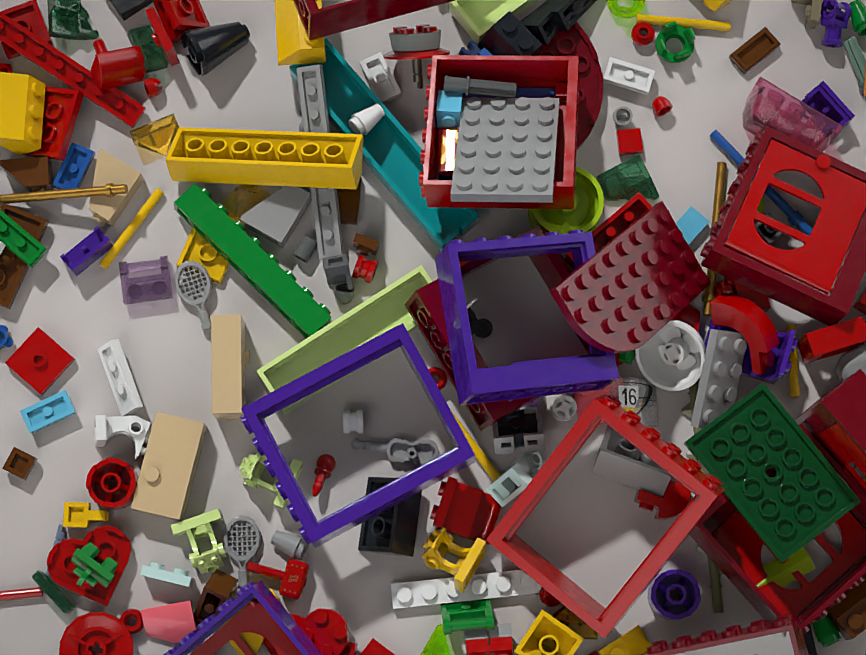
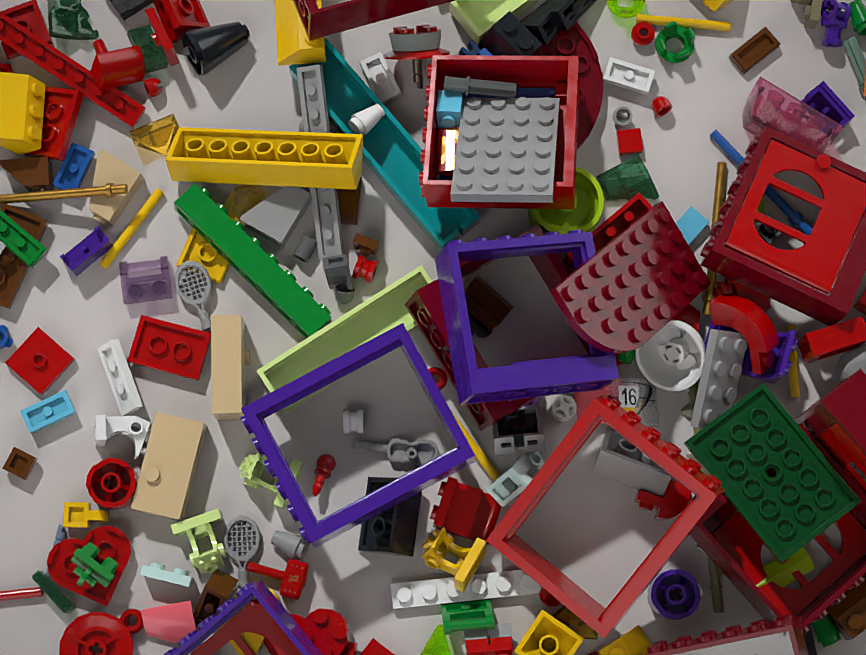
(169, 347): none -> red plate
(486, 303): none -> reddish brown panel

